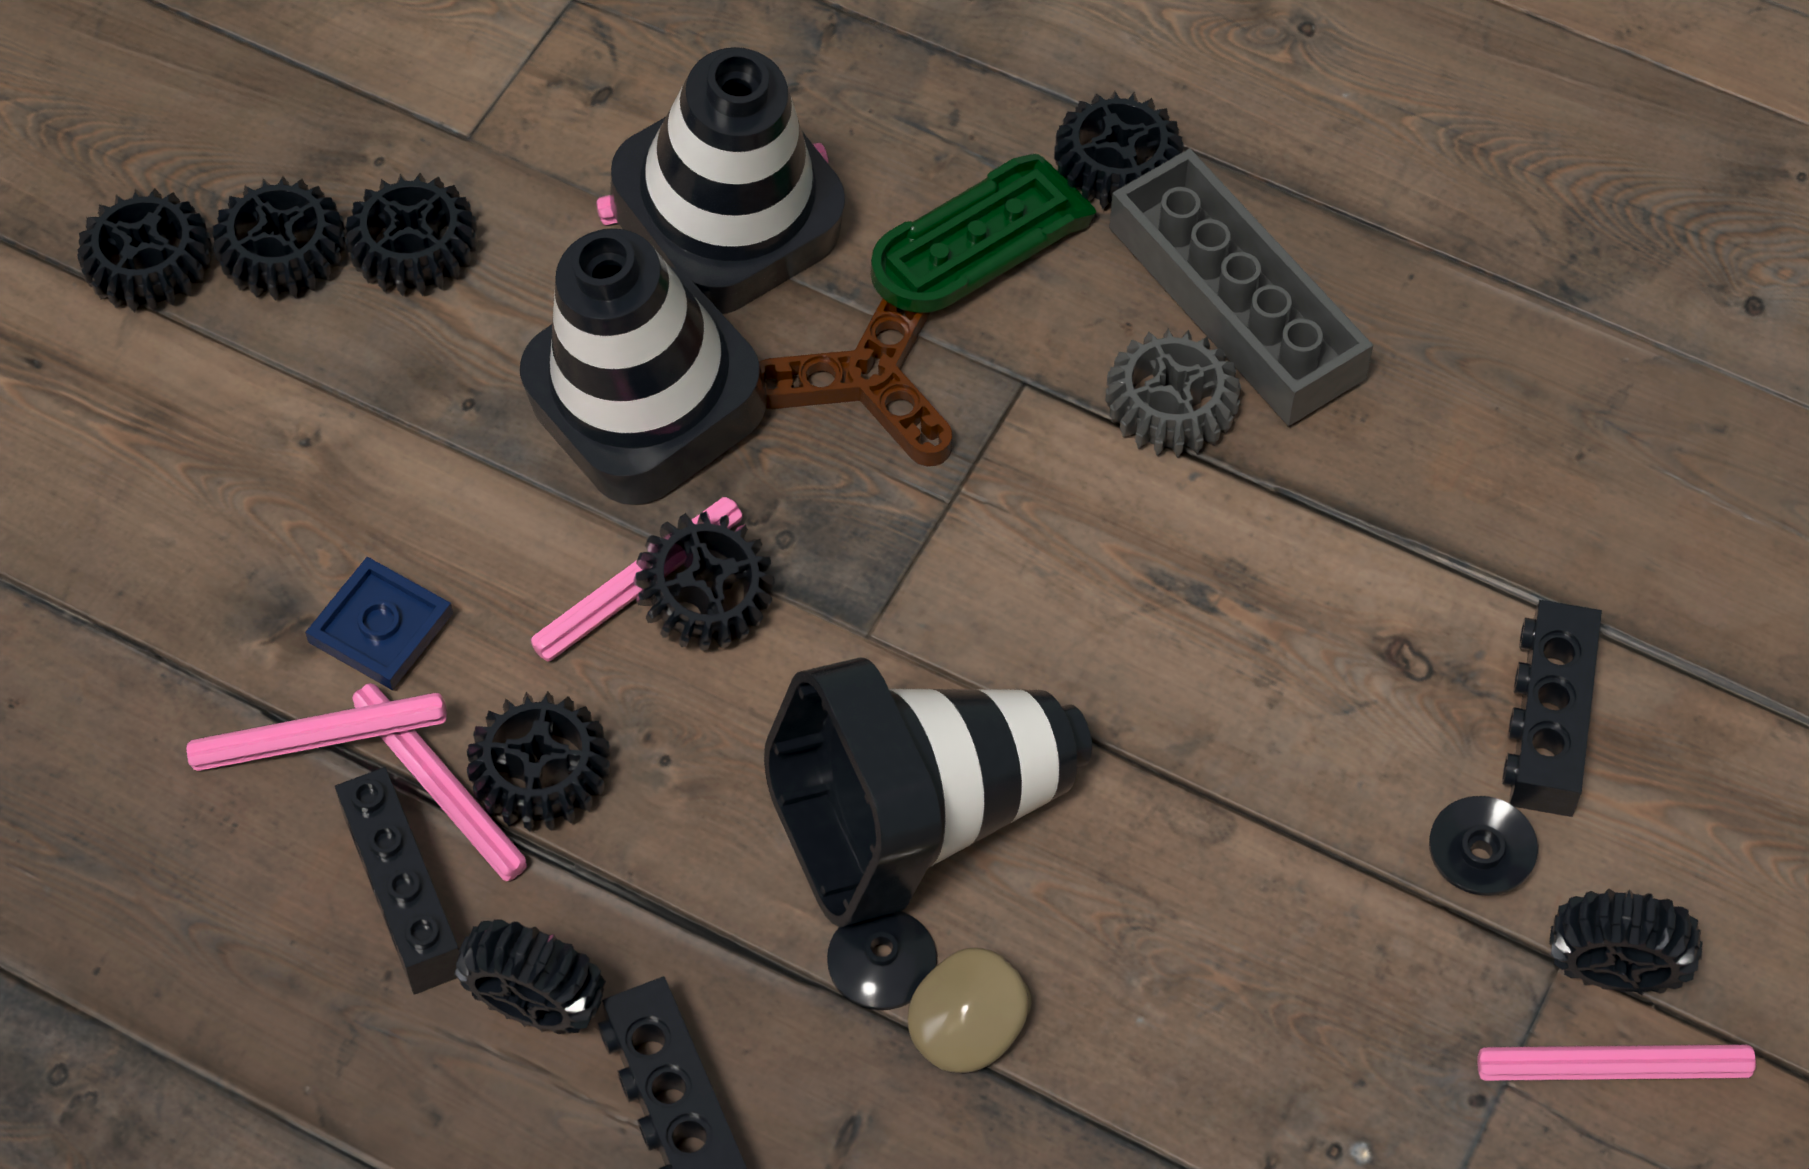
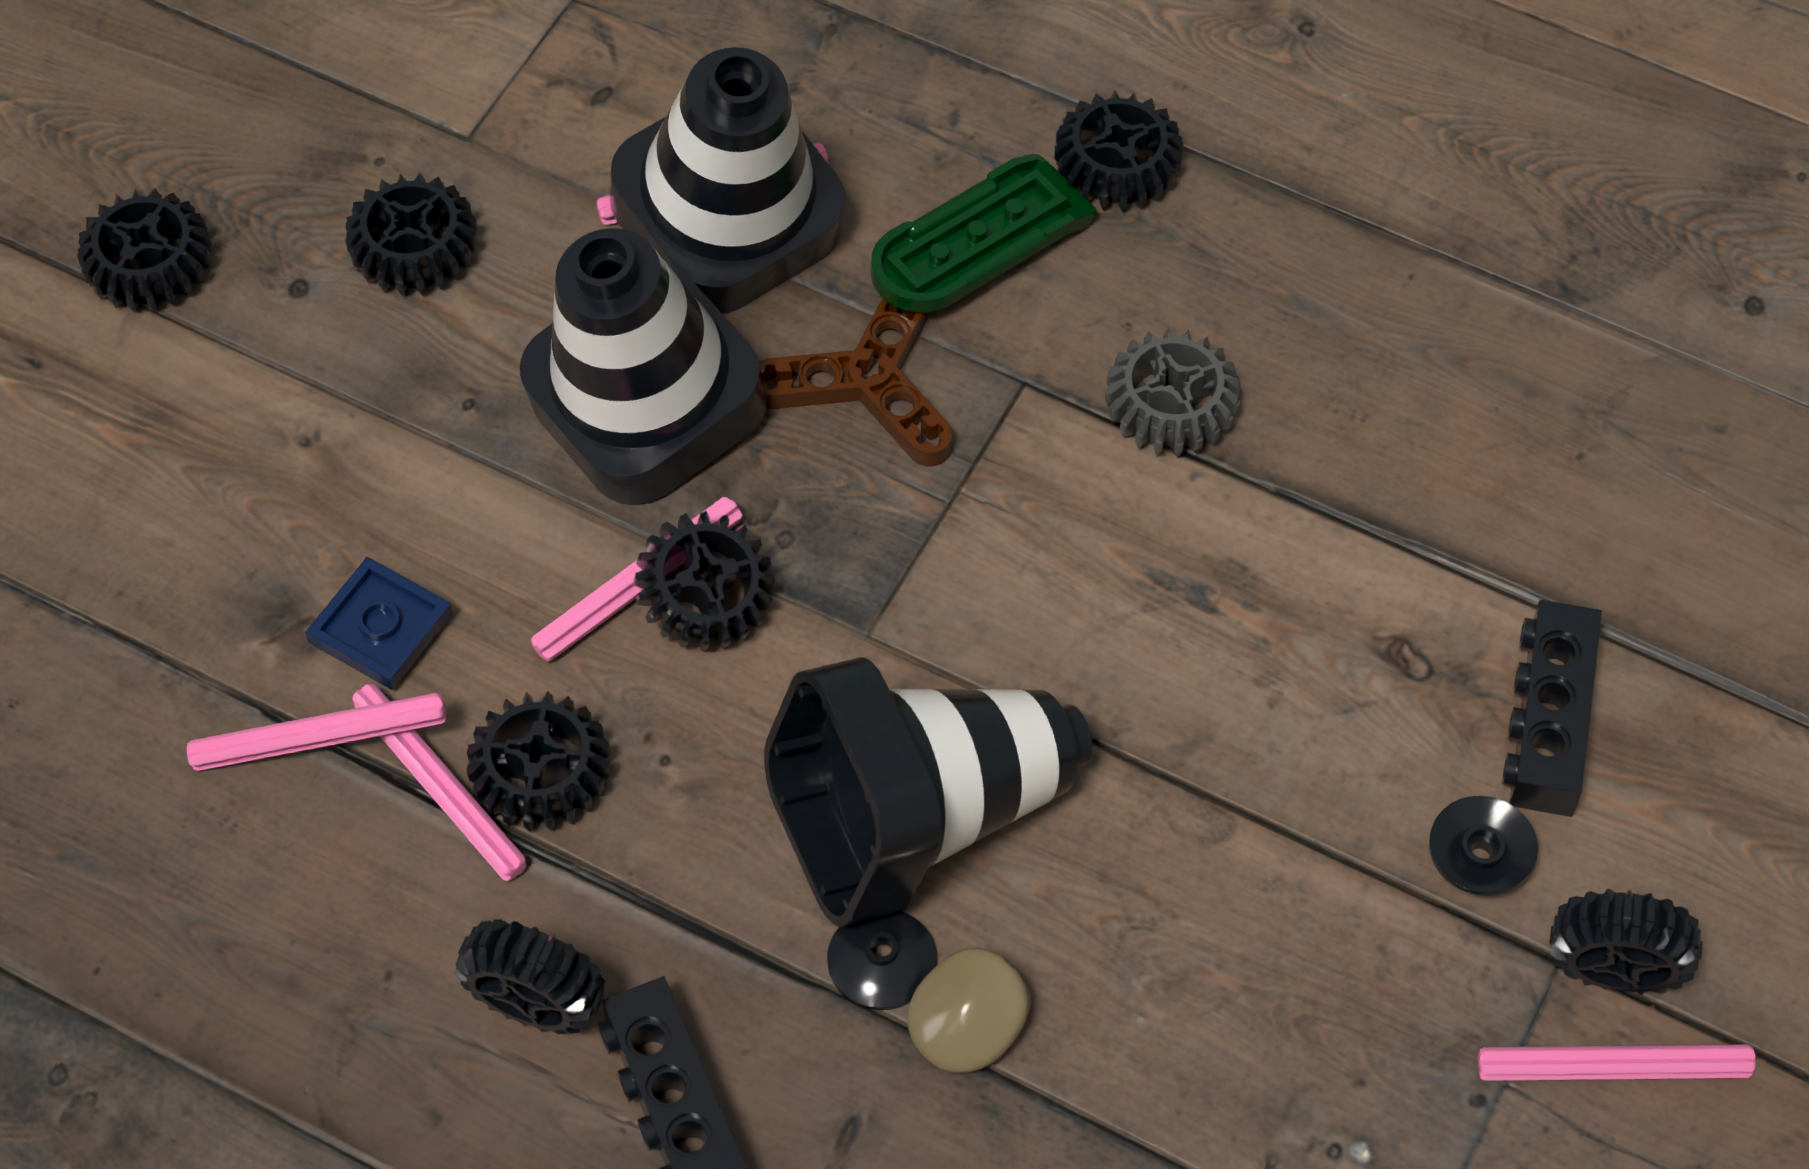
(279, 238): black gear -> none
(399, 880): black brick -> none
(1240, 286): dark grey brick -> none

